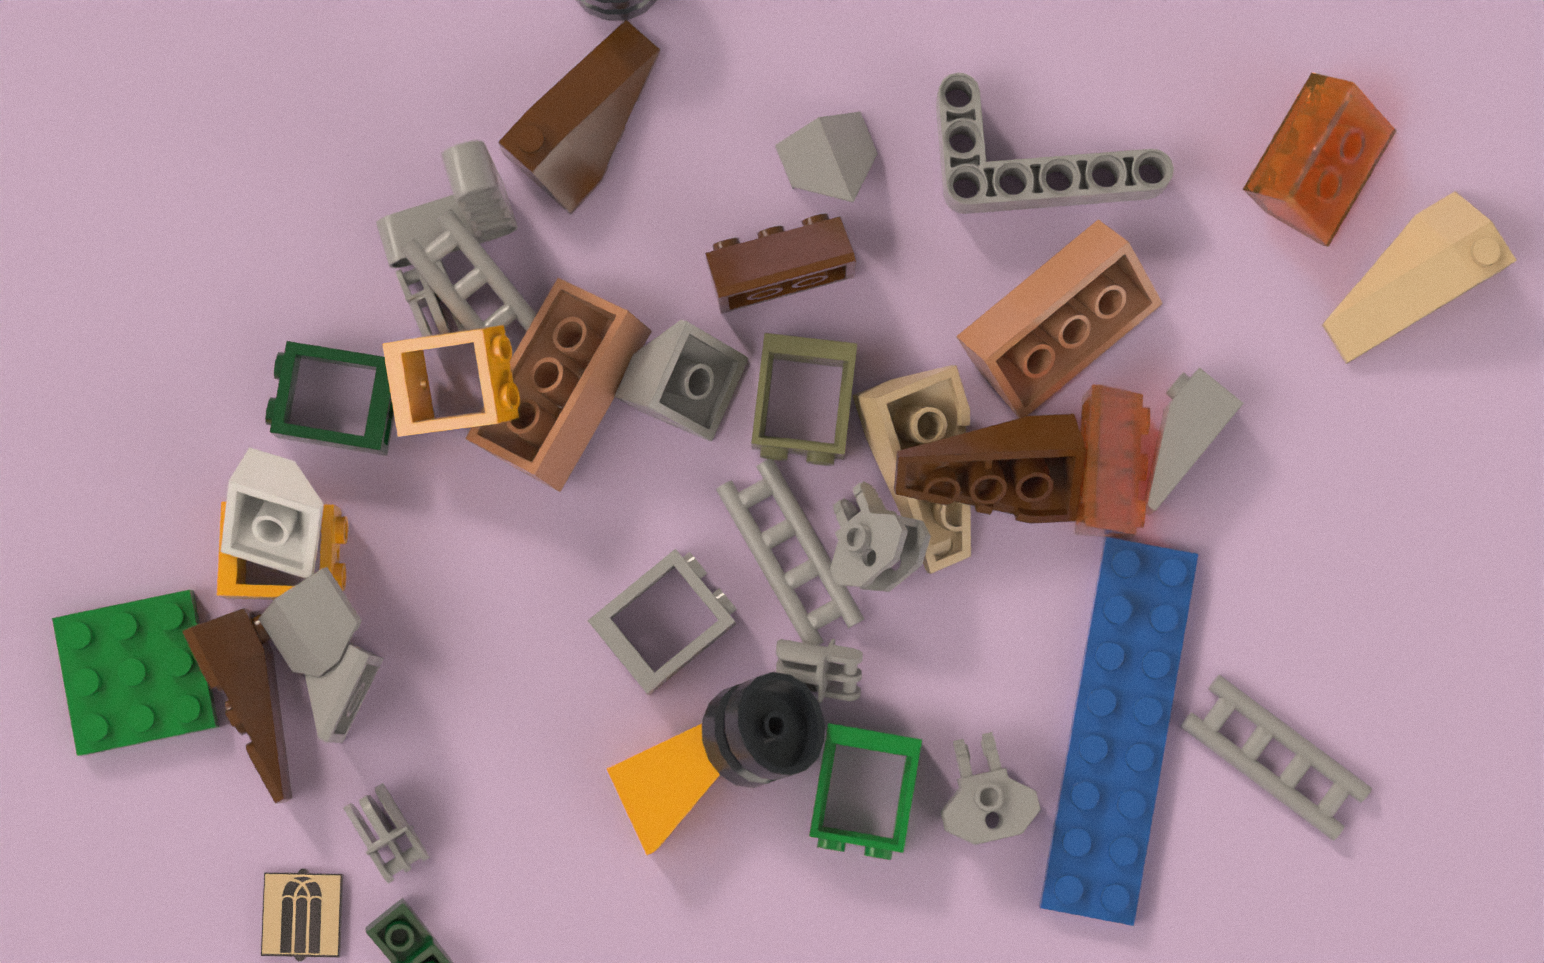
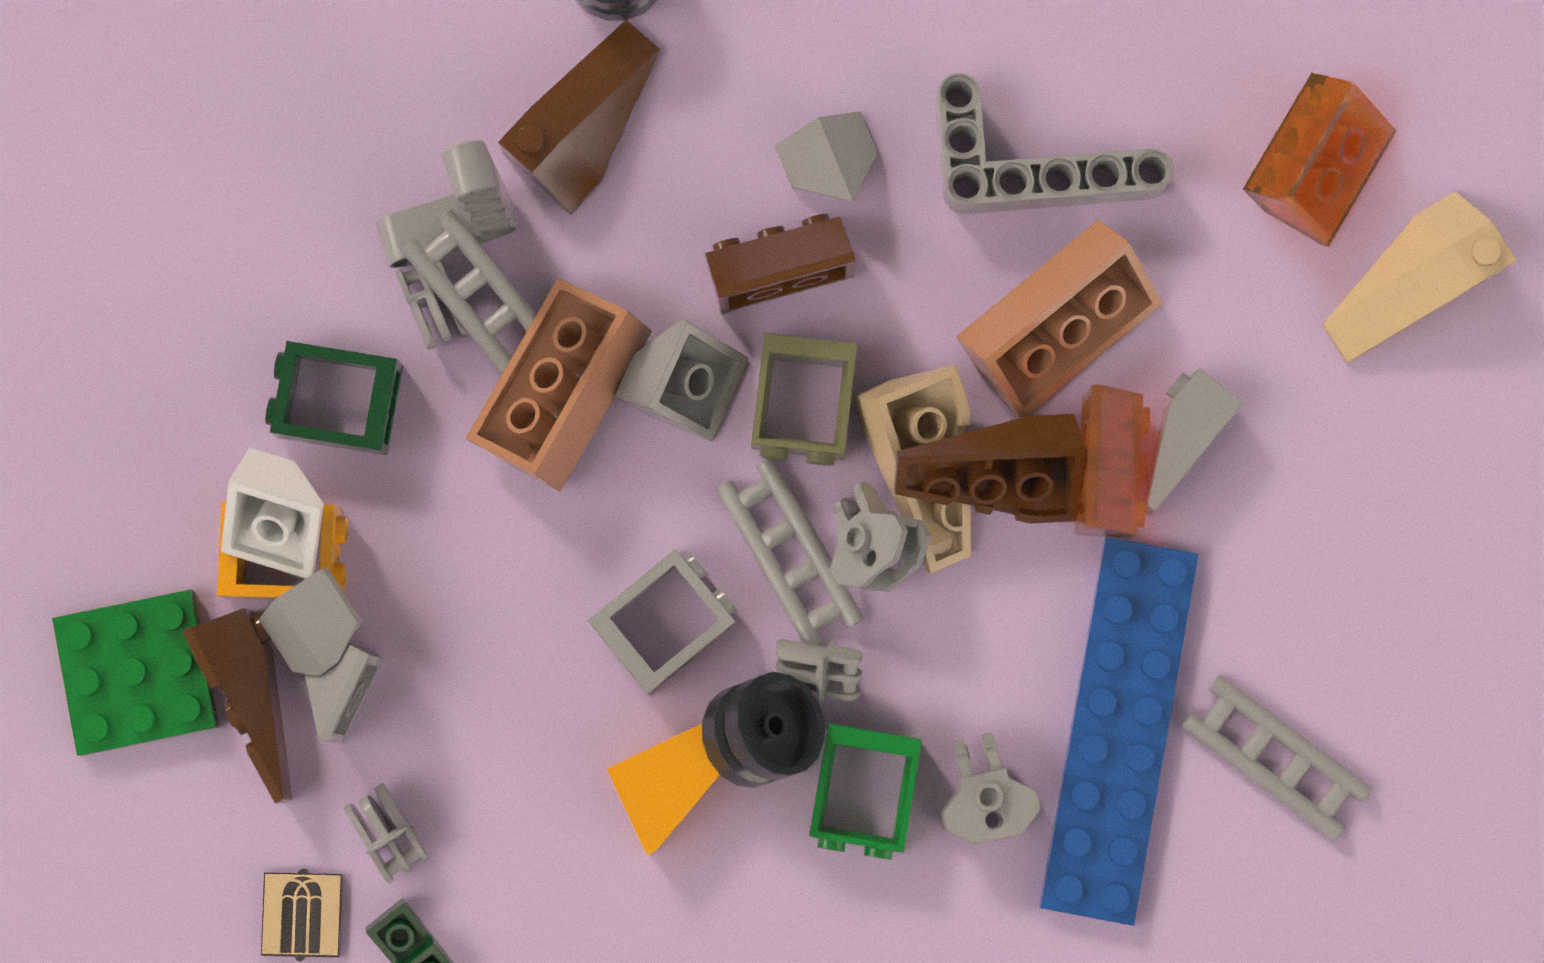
(411, 386): light orange window -> none

